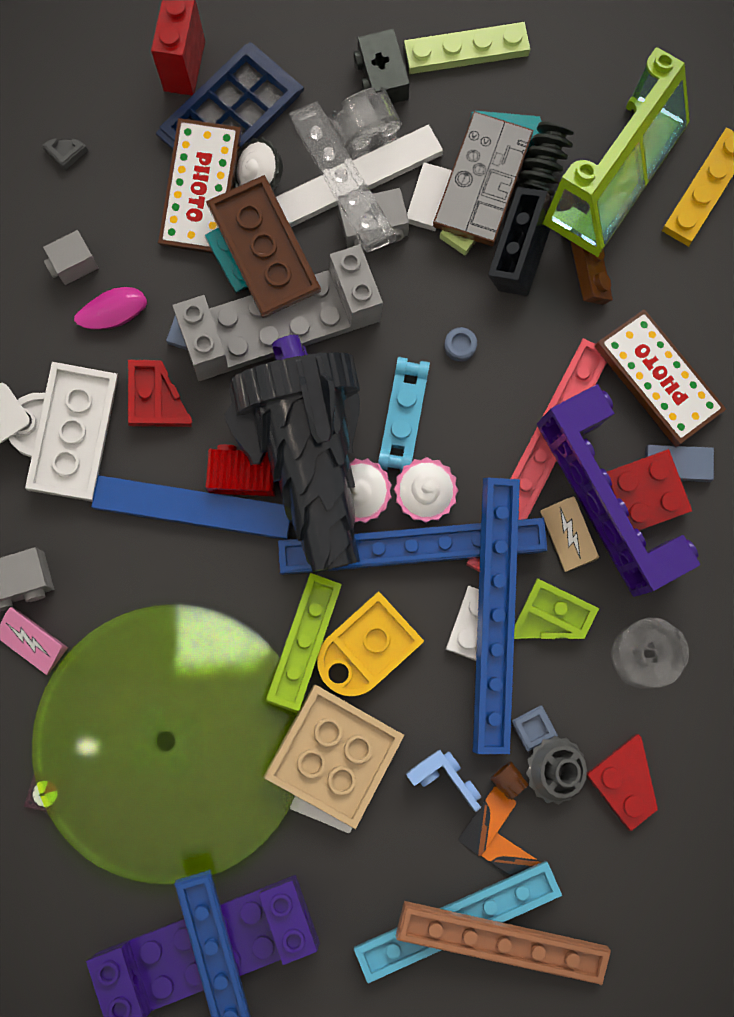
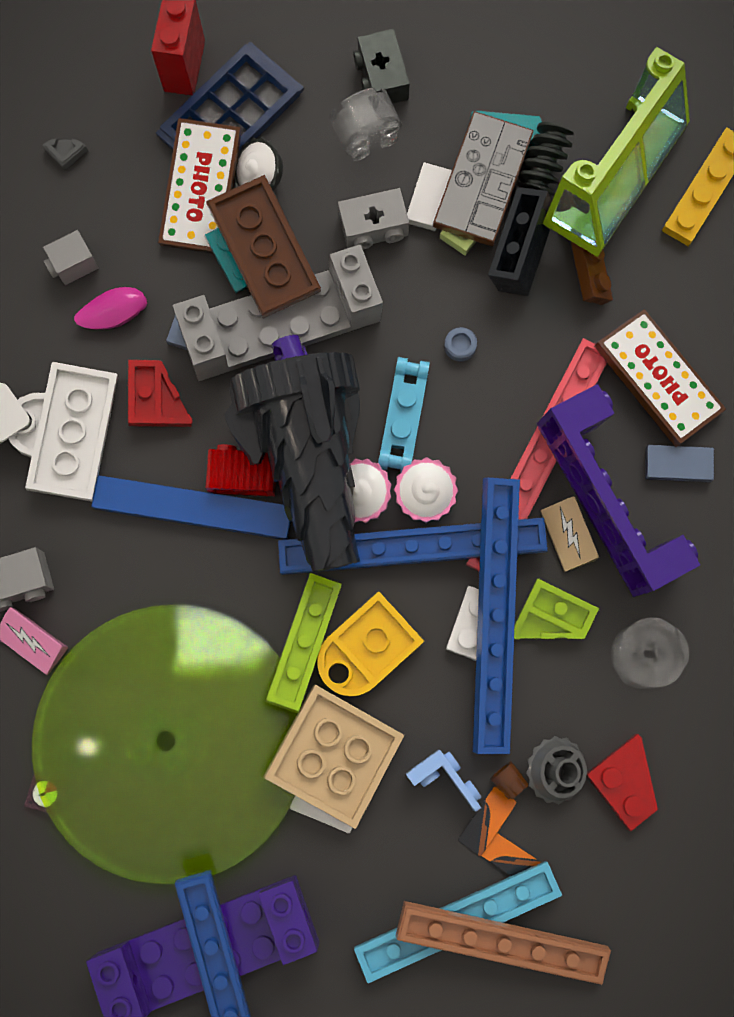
(342, 177): clear tile -> none
(375, 168): white tile -> none
(466, 48): yellowish green plate -> none
(533, 728): sand blue tile -> none
(650, 490): red plate -> none

